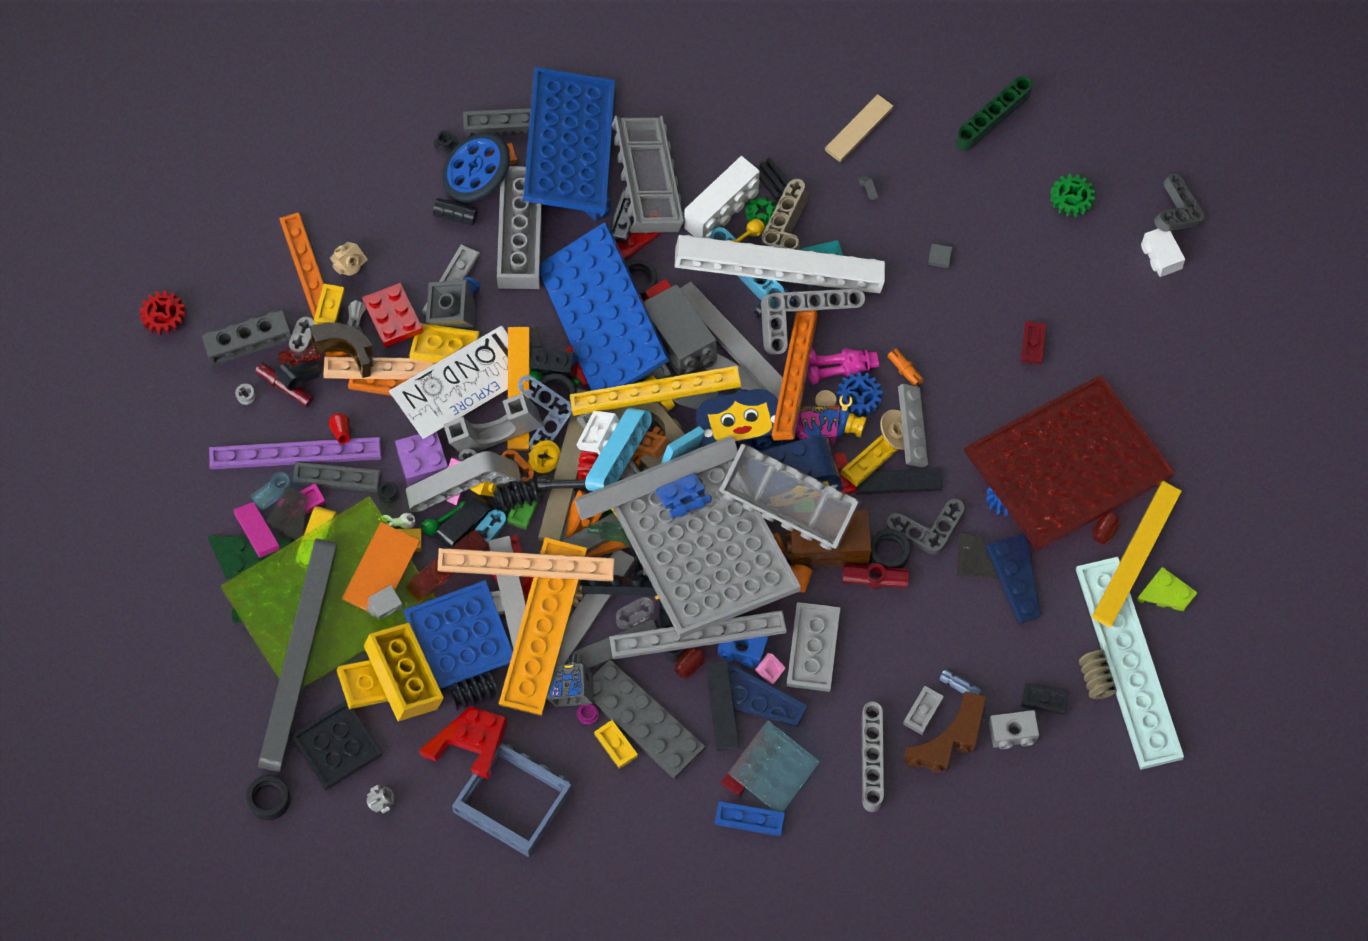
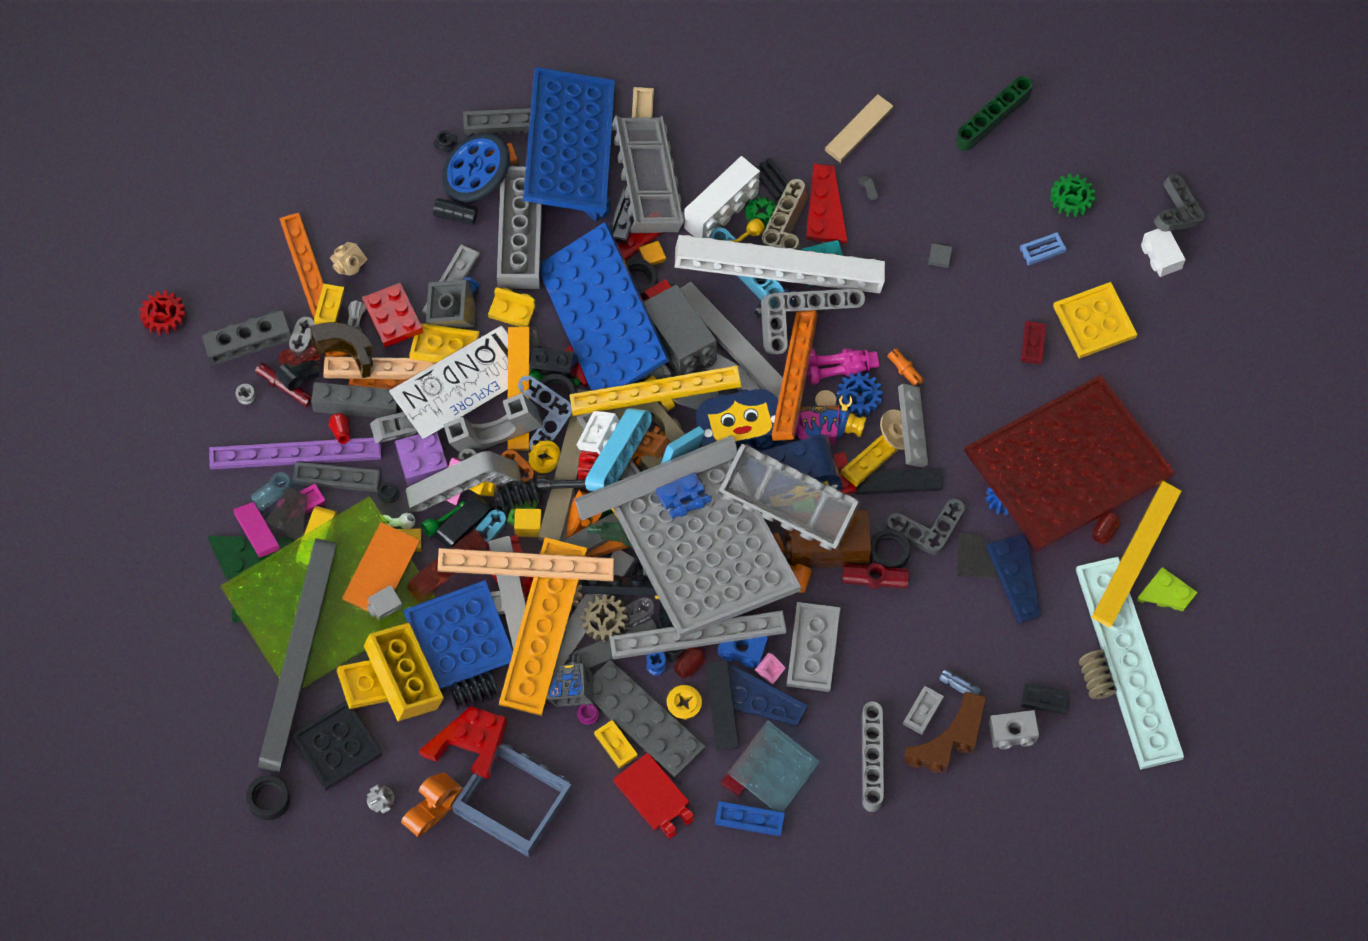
(353, 400): none -> dark grey brick
(392, 427): none -> light grey brick
(440, 795): none -> orange connector
(512, 307): none -> yellow bracket
(527, 522): none -> yellow panel
(598, 611): none -> dark tan gear
(642, 102): none -> tan tile
(652, 253): none -> light orange tile
(654, 795): none -> red tile
(658, 668): none -> blue bush
(687, 693): none -> yellow gear
(825, 209): none -> red wing
(1043, 256): none -> medium blue tile
(1094, 320): none -> yellow plate

